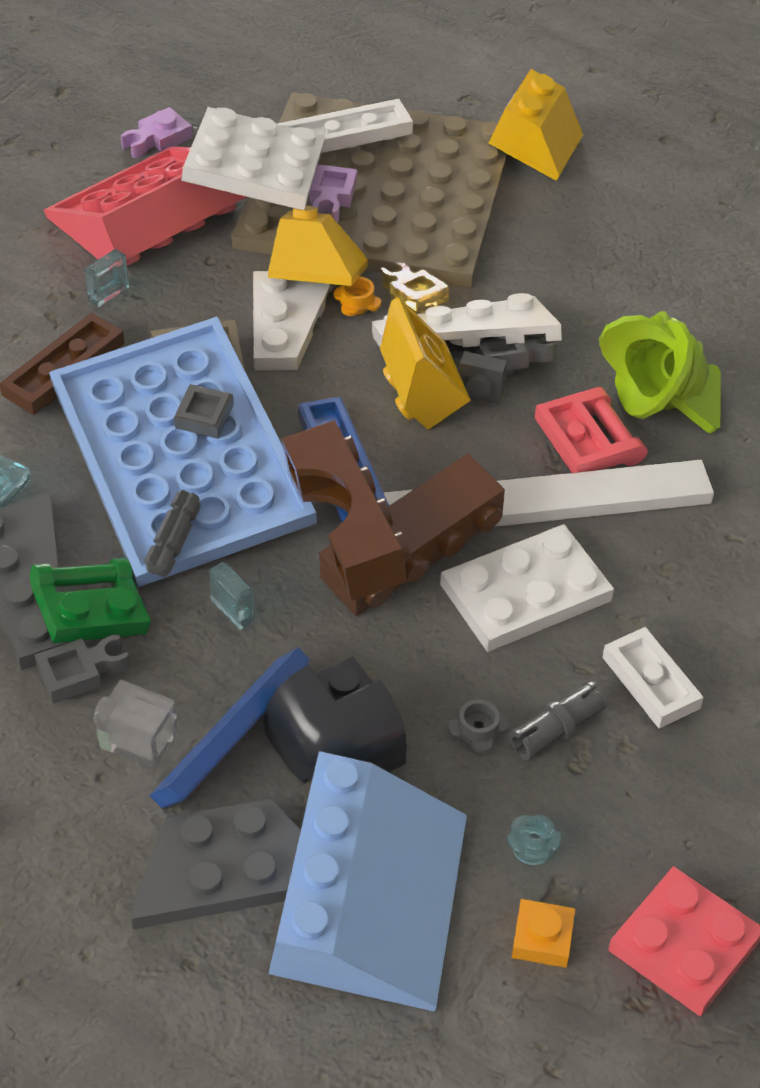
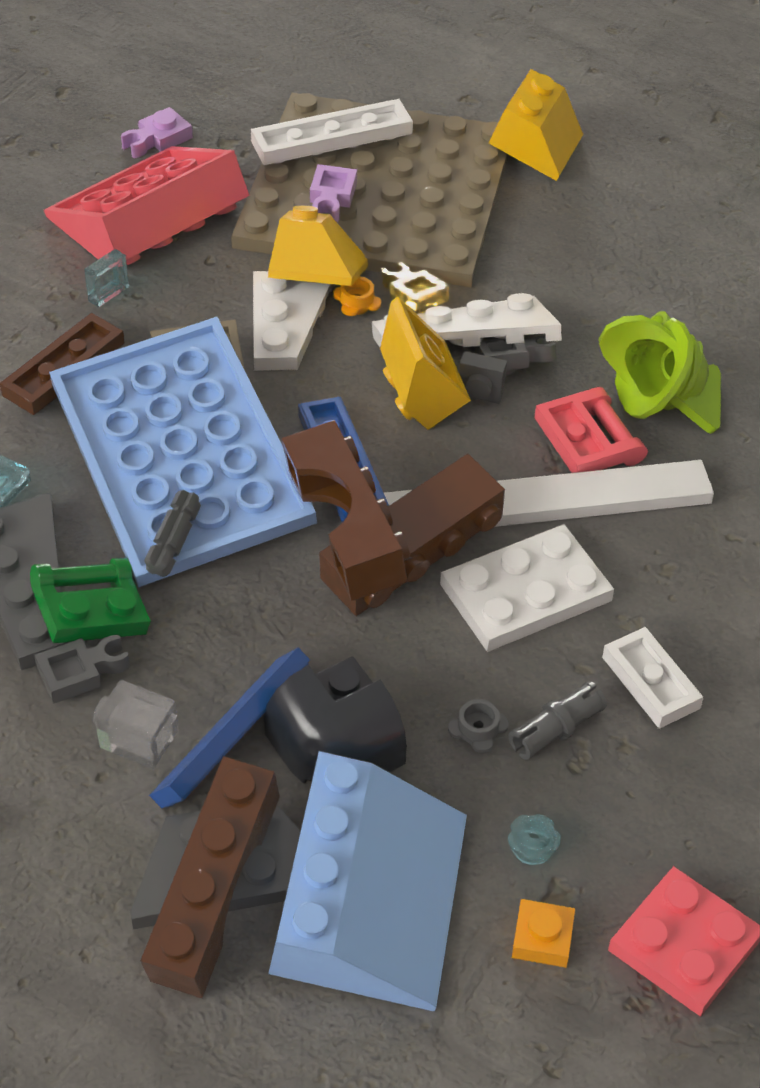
(196, 907): none -> reddish brown arch
(204, 411): dark grey tile -> none
(231, 595): clear light blue tile -> none
(254, 158): white plate -> none

